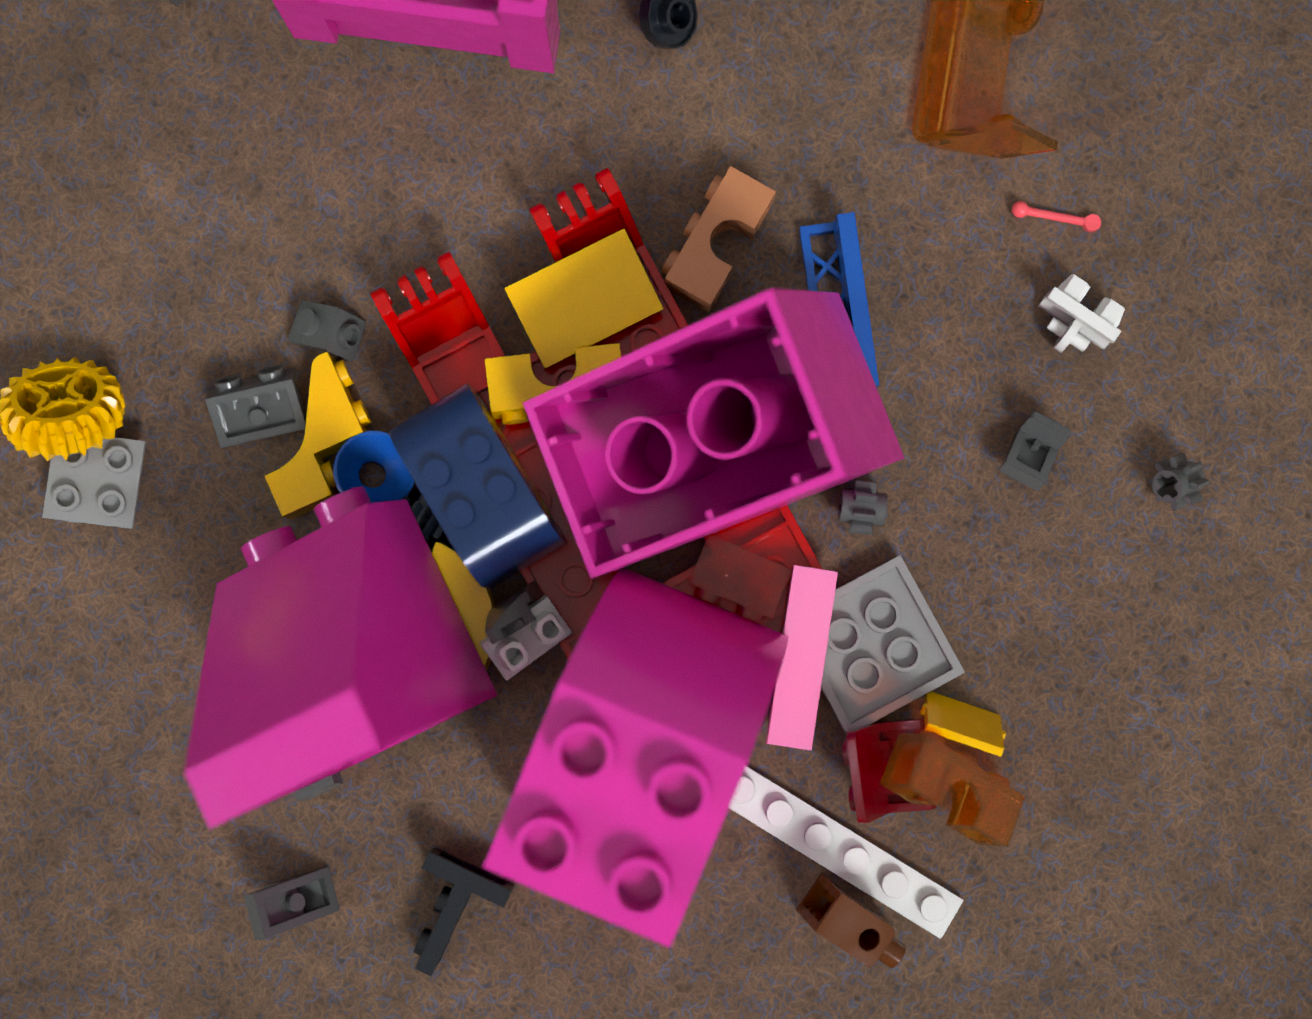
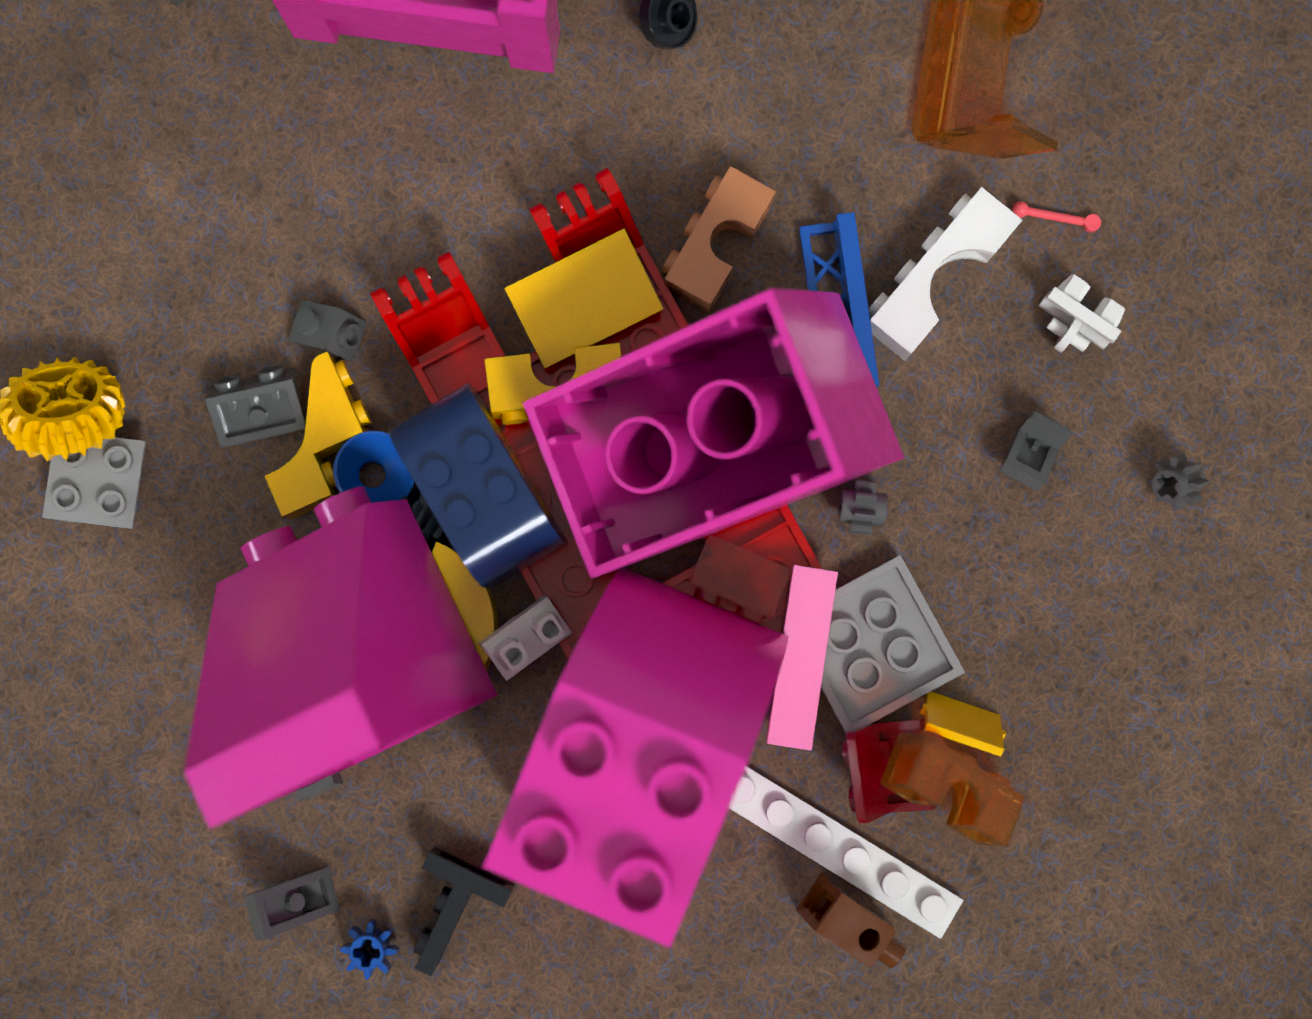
(380, 941): none -> blue gear
(512, 613): dark grey slope -> none
(976, 233): none -> white arch

